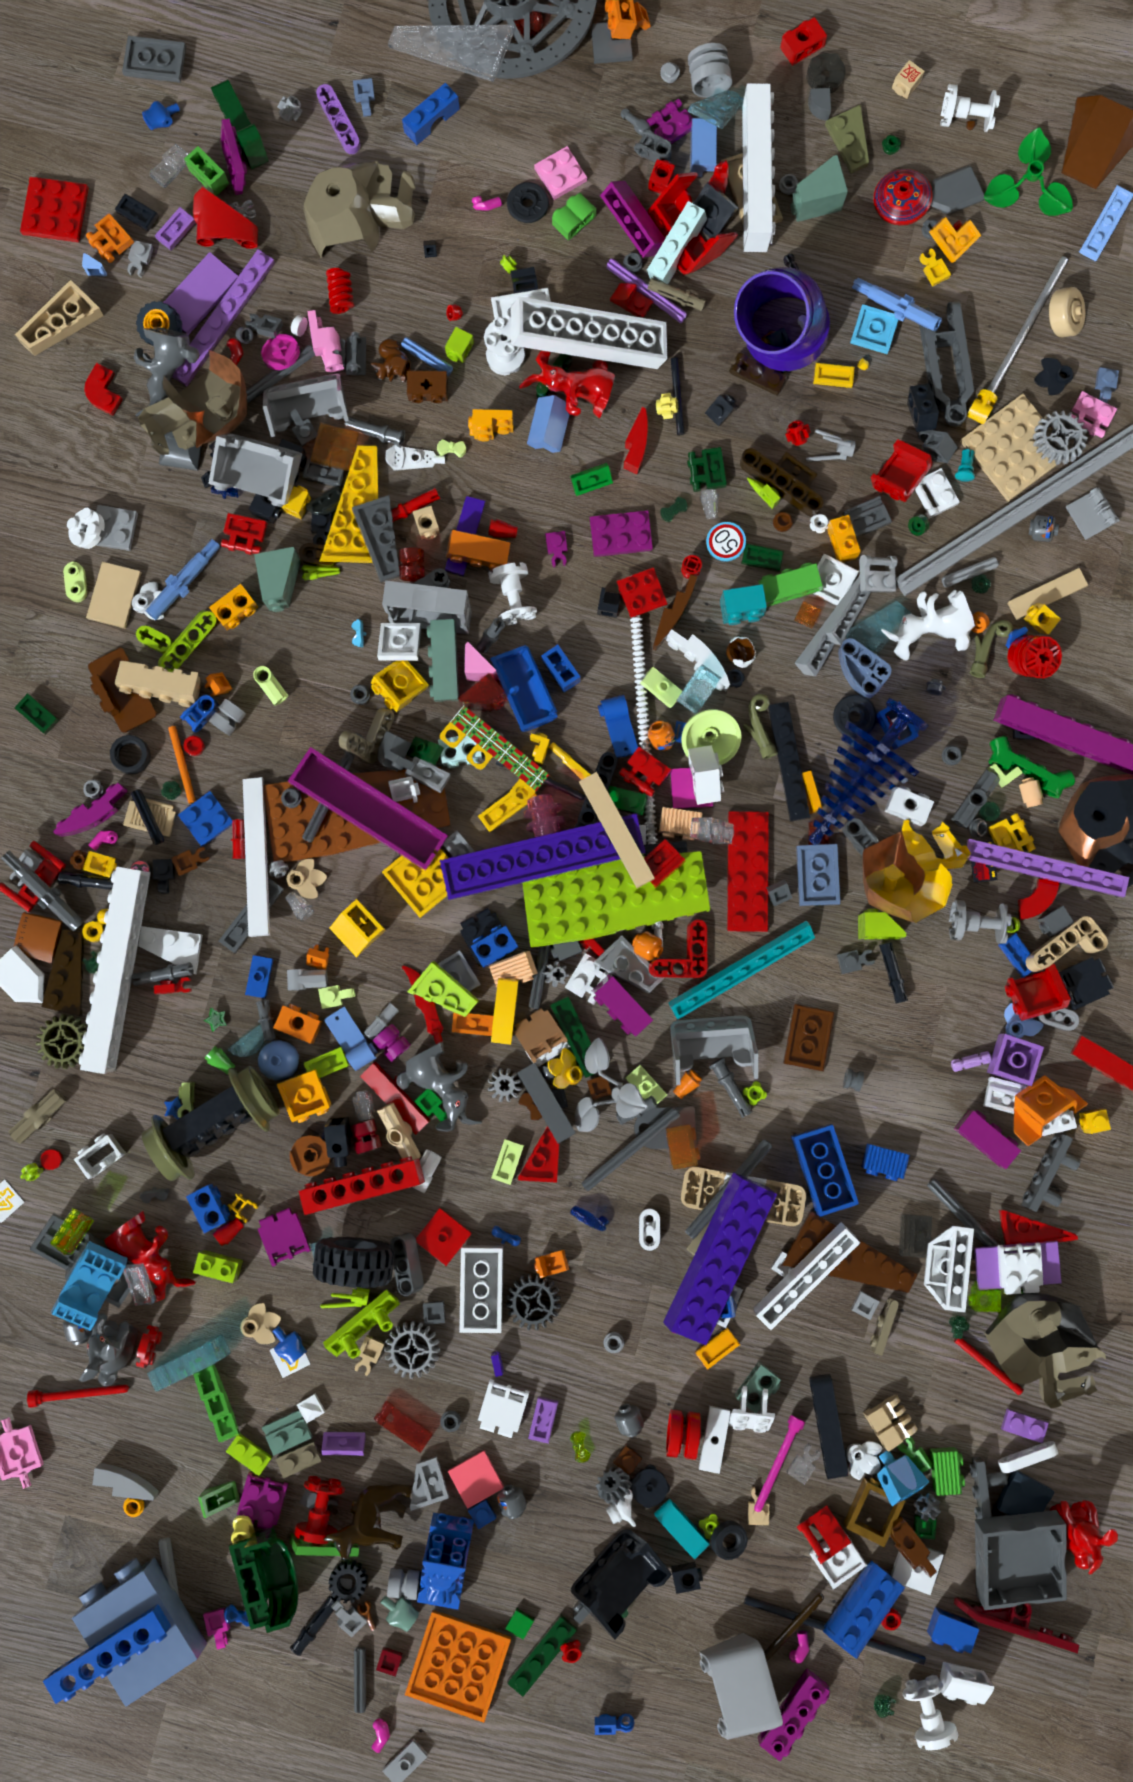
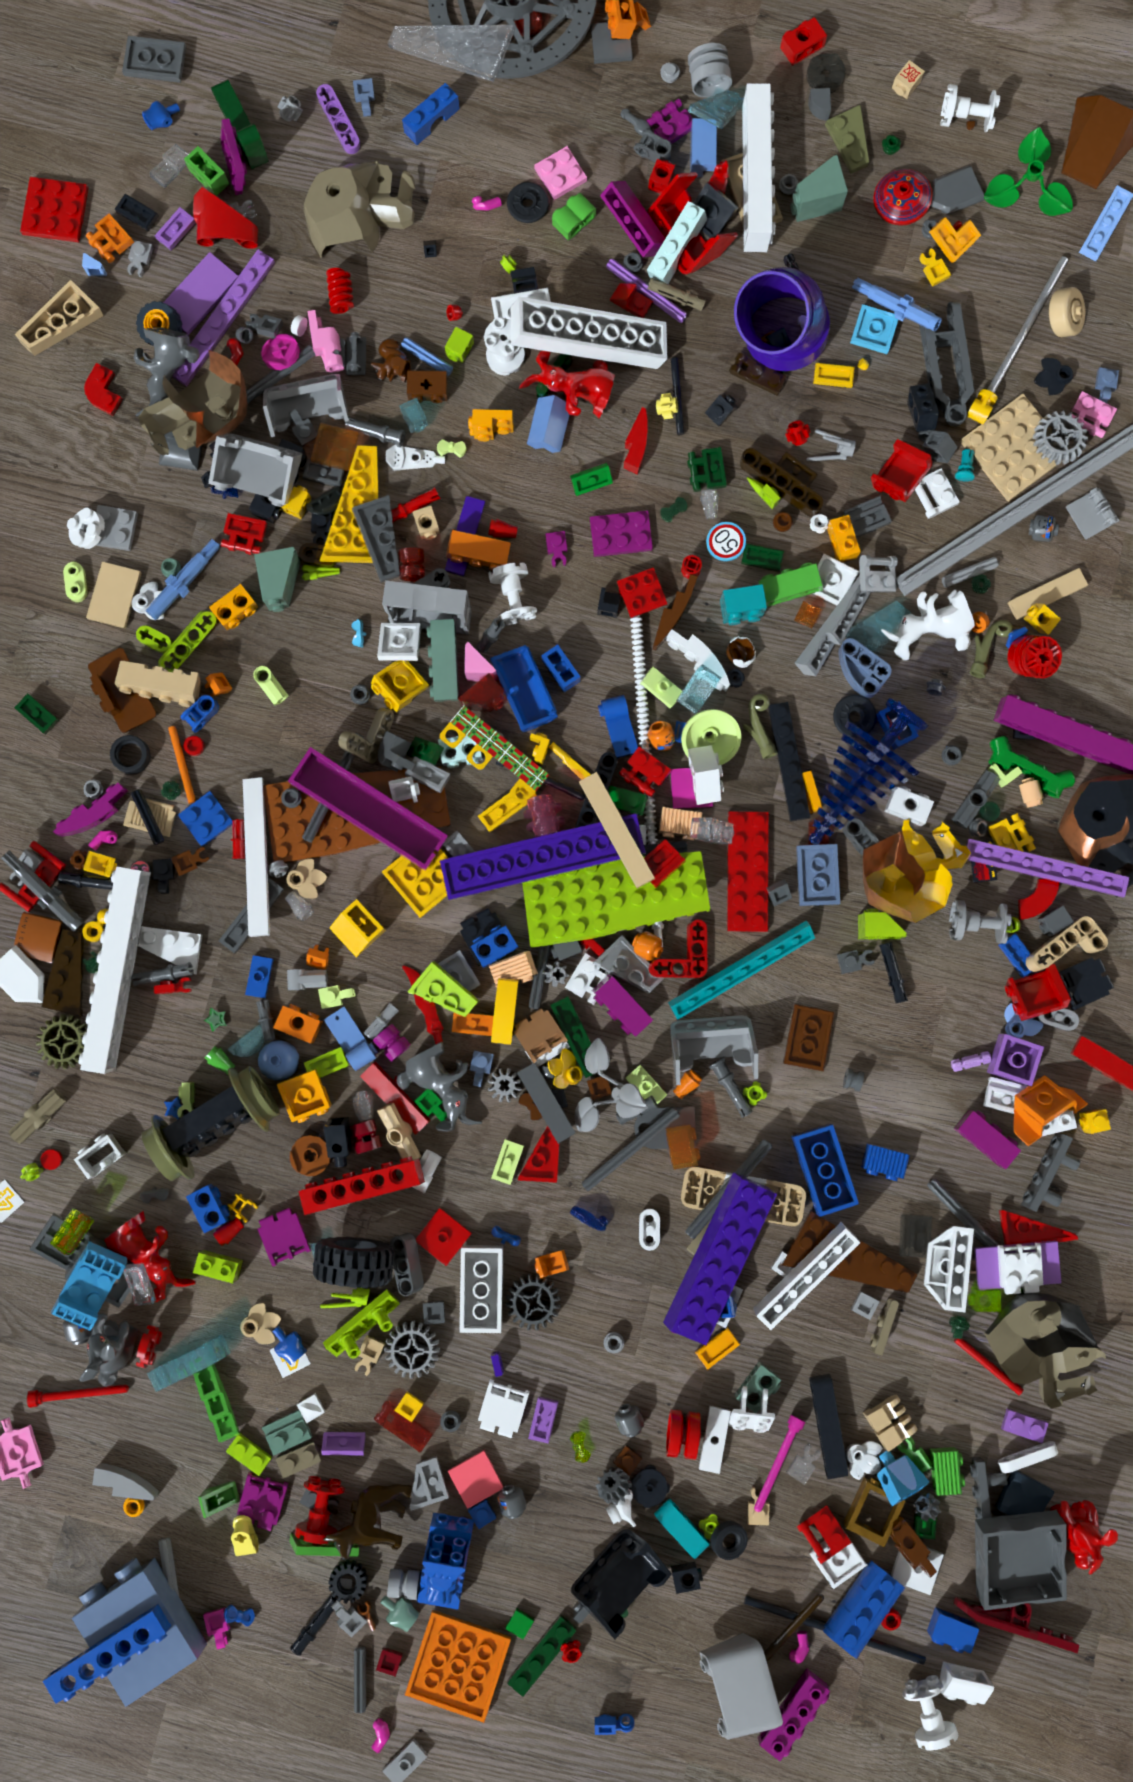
(170, 567): none -> sand green plate
(227, 717): light grey wheel -> none
(266, 1575): dark green piece -> none
(409, 1406): none -> yellow tile
(413, 416): none -> clear light blue brick
(481, 1064): none -> sand blue plate
(882, 1705): clear green plate -> none
(918, 525): dark green tile -> none

